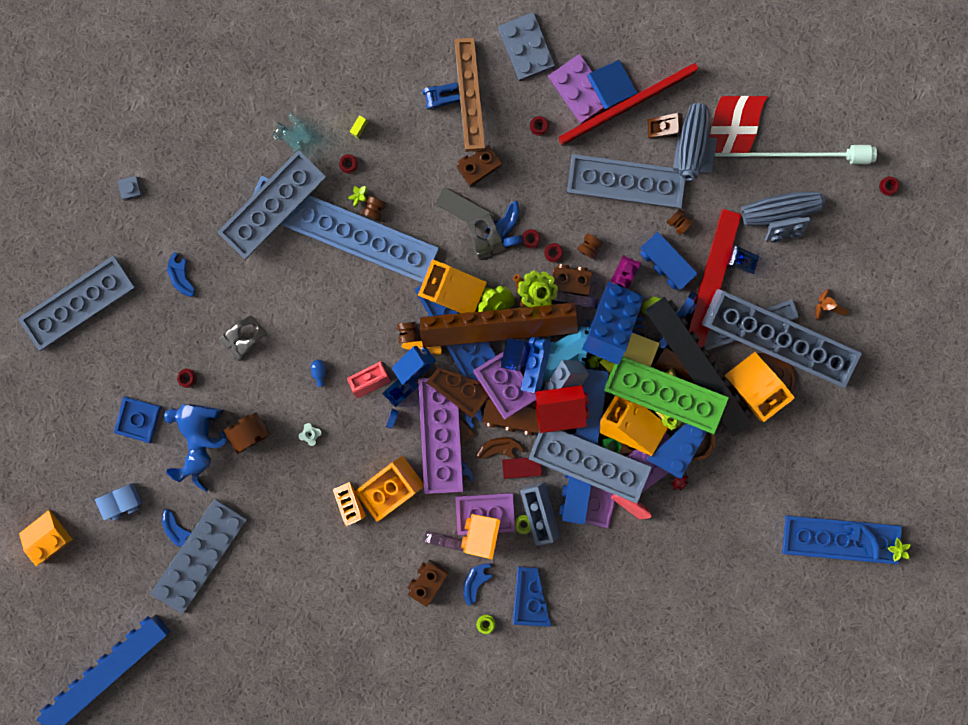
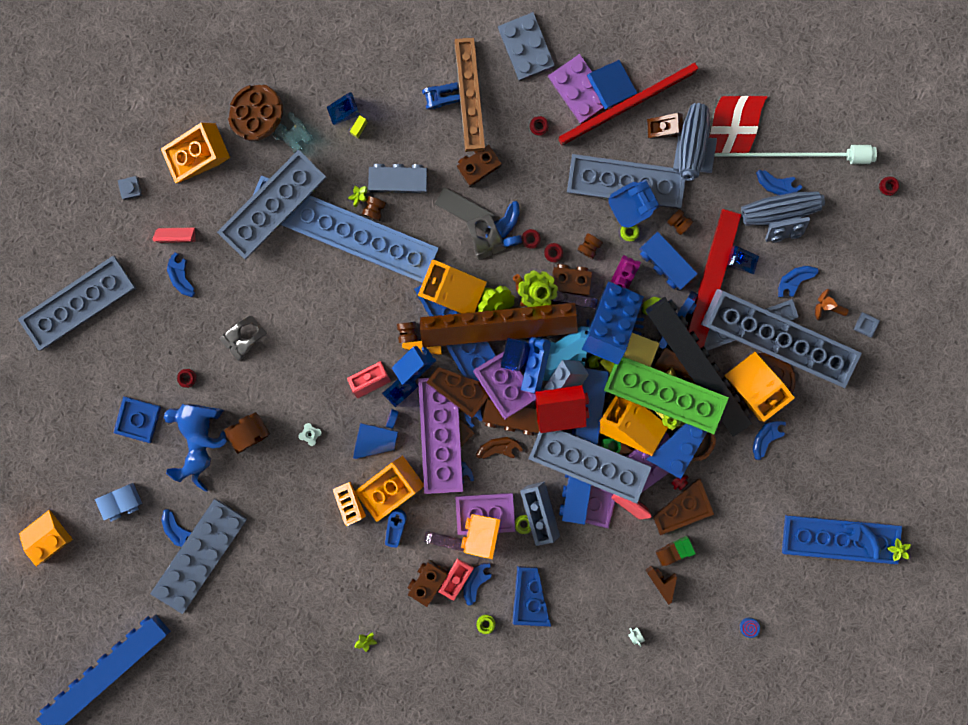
(174, 235): none -> coral slope
(195, 152): none -> light orange slope
(255, 112): none -> reddish brown tile
(318, 371): blue cylinder -> none
(343, 109): none -> clear blue slope
(348, 157): dark red plate -> none
(364, 641): none -> lime plant
(374, 440): none -> blue slope
(394, 529): none -> blue piece
(397, 179): none -> sand blue brick
(455, 579): none -> coral slope
(520, 468): dark red tile -> none
(633, 203): none -> blue piece
(634, 236): none -> lime plate
(636, 636): none -> light aqua plate
(665, 587): none -> reddish brown slope
(675, 551): none -> leg
(684, 509): none -> reddish brown wing
(749, 627): none -> blue tile
(766, 435): none -> blue piece
(774, 185): none -> blue piece
(794, 278): none -> blue piece
(866, 325): none -> sand blue tile

